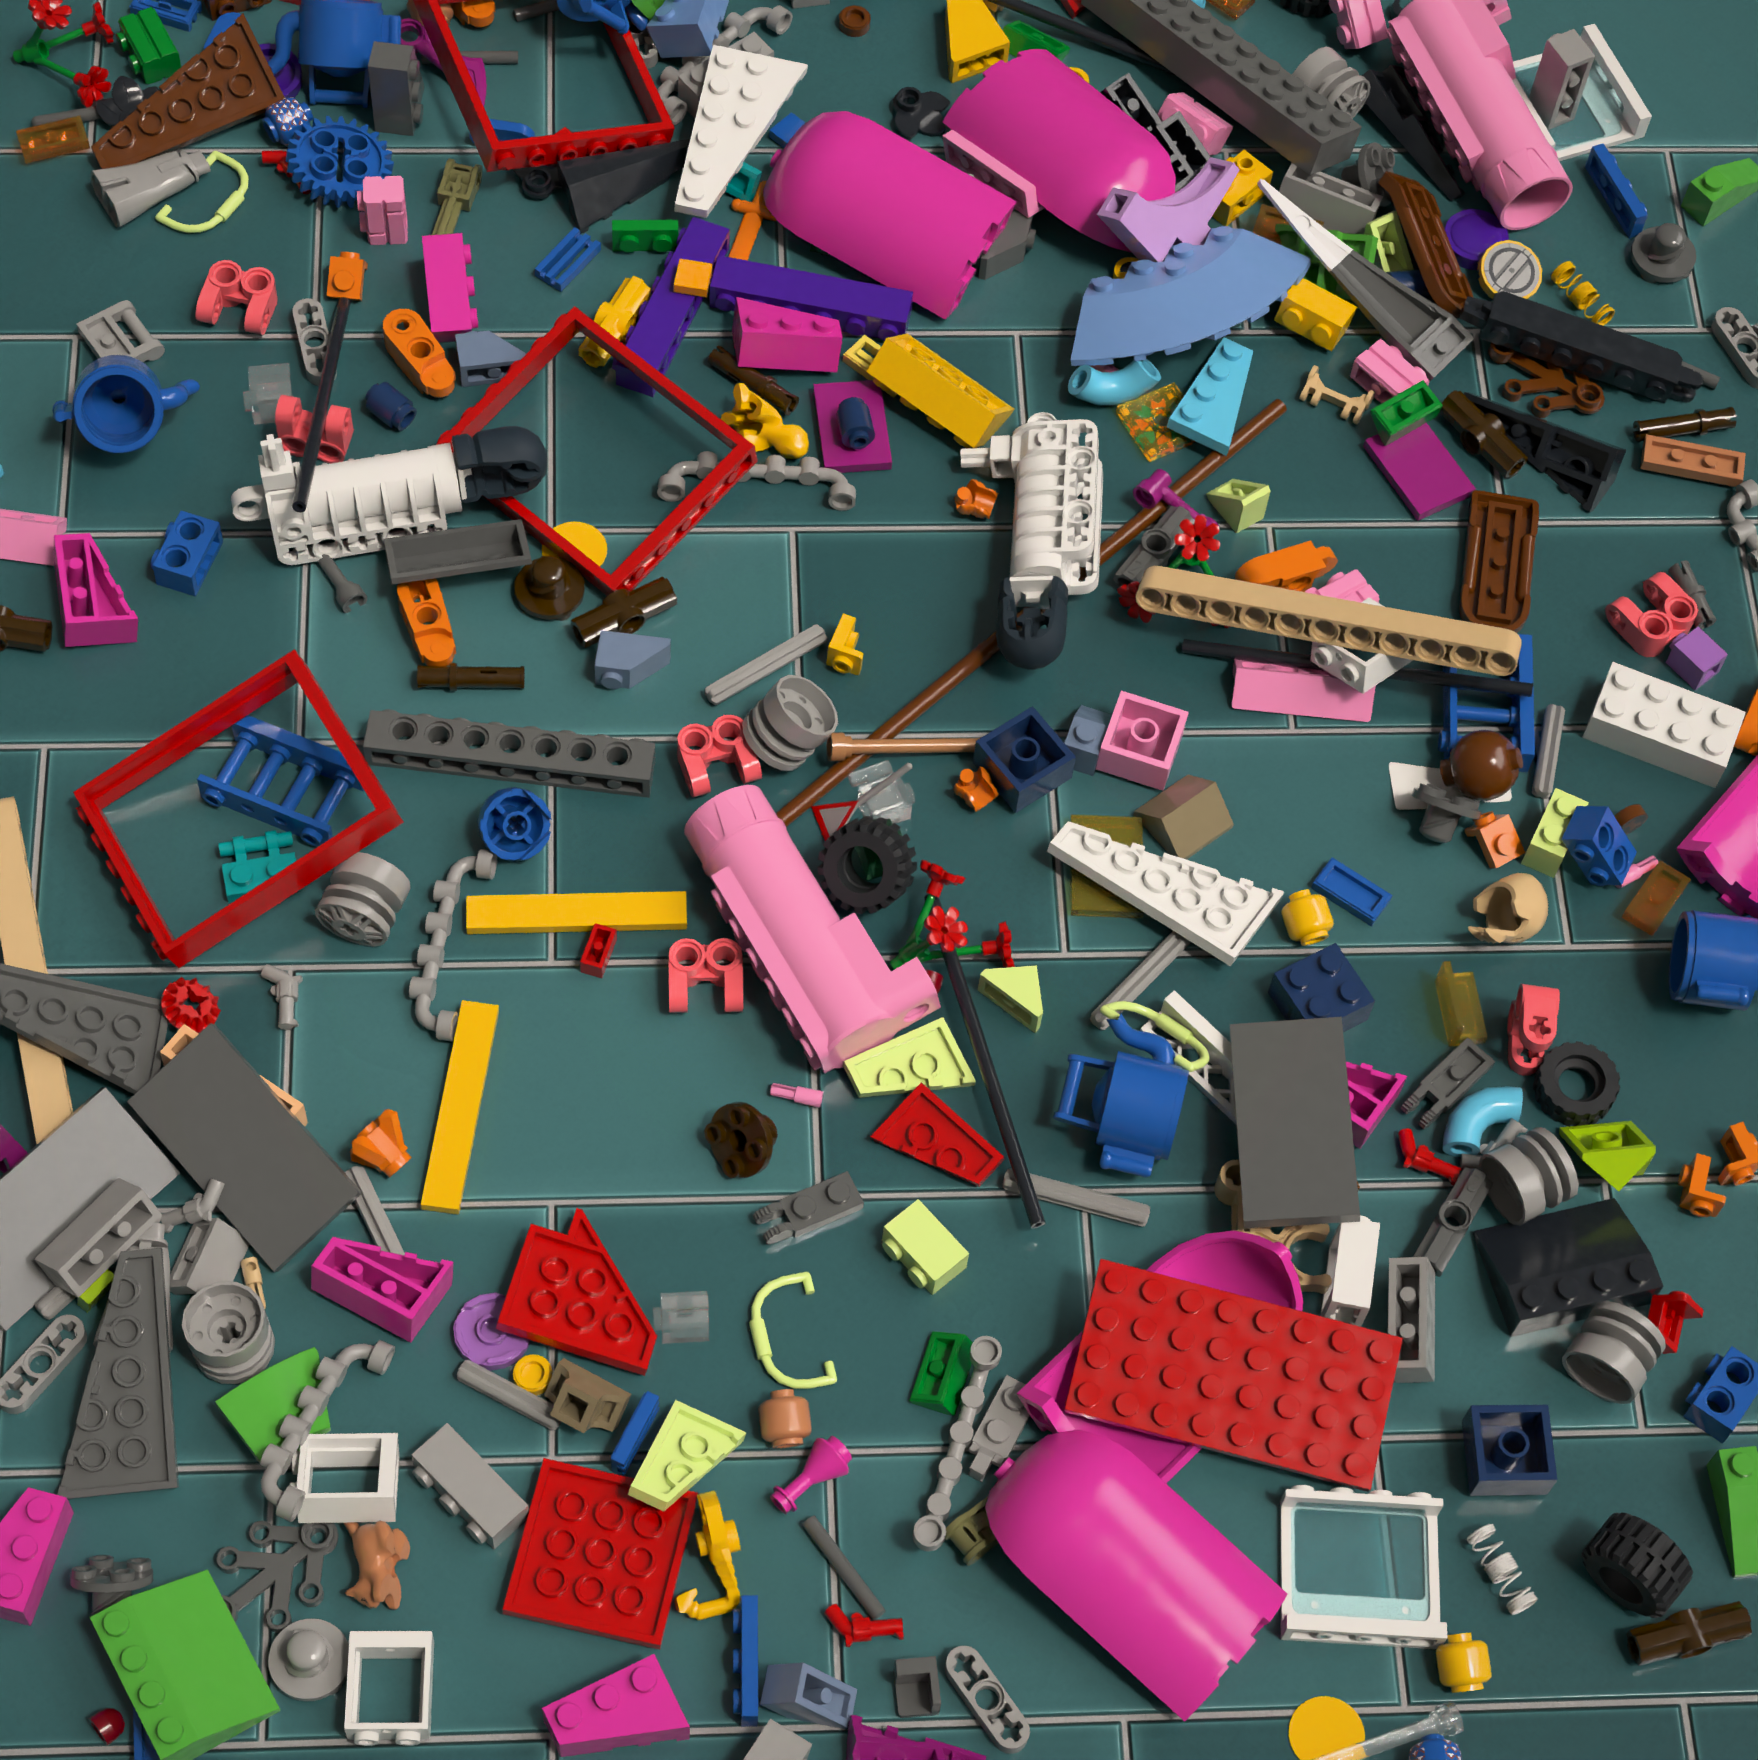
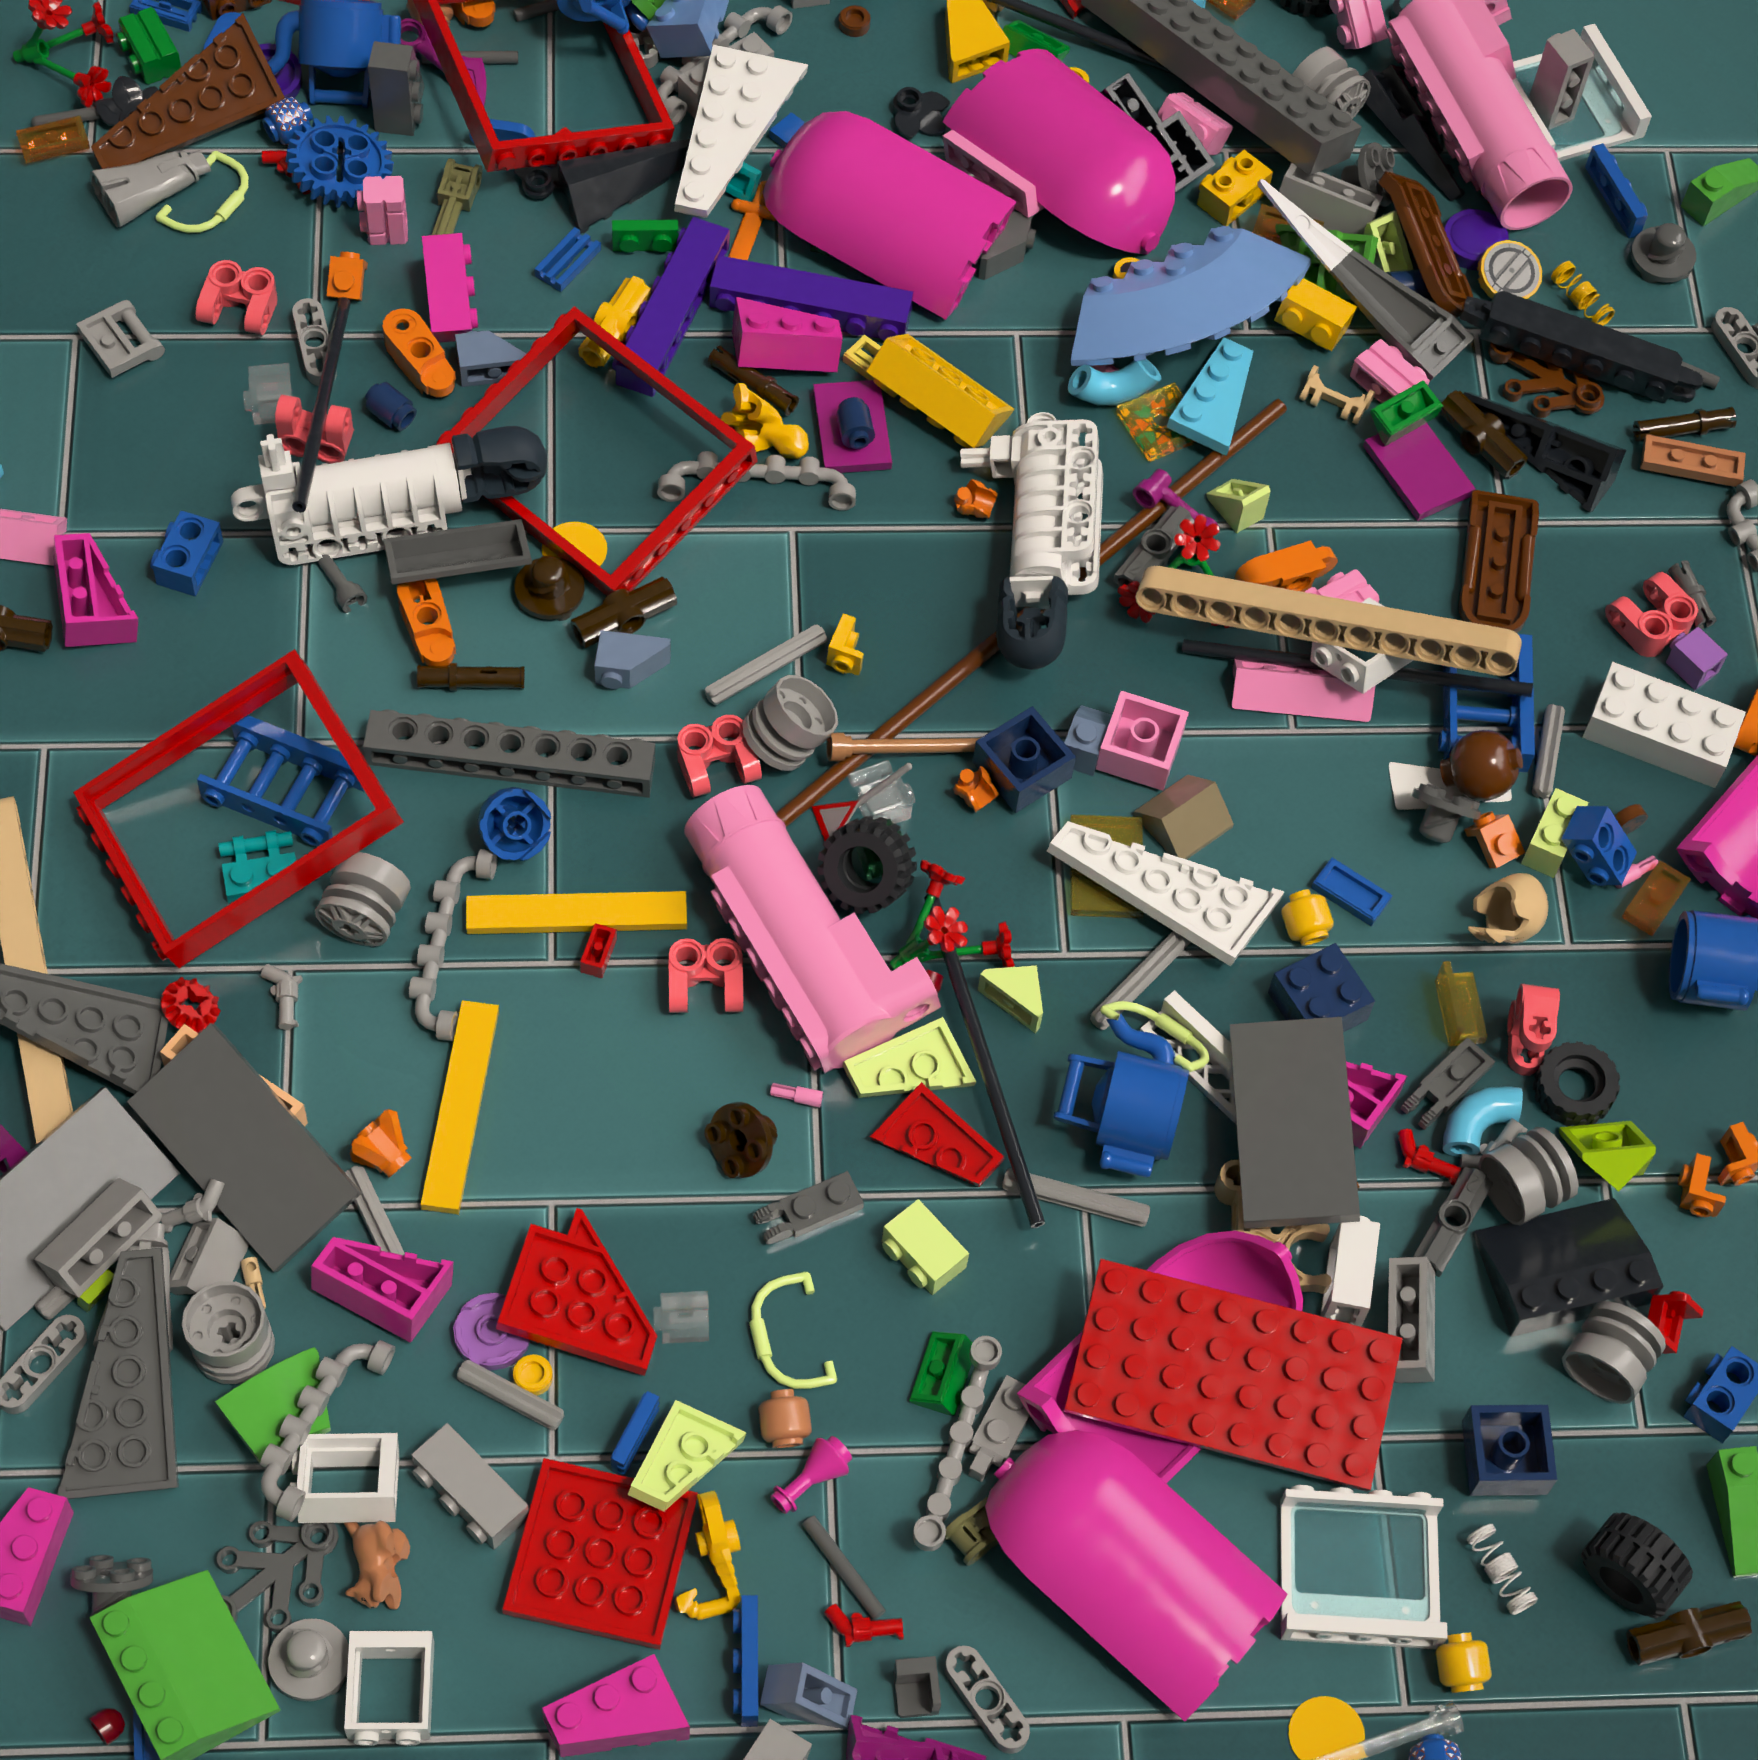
(126, 424): blue piece -> none
(585, 1398): dark tan brick -> none
(693, 277): light orange tile -> none
(1183, 217): lavender arch -> none

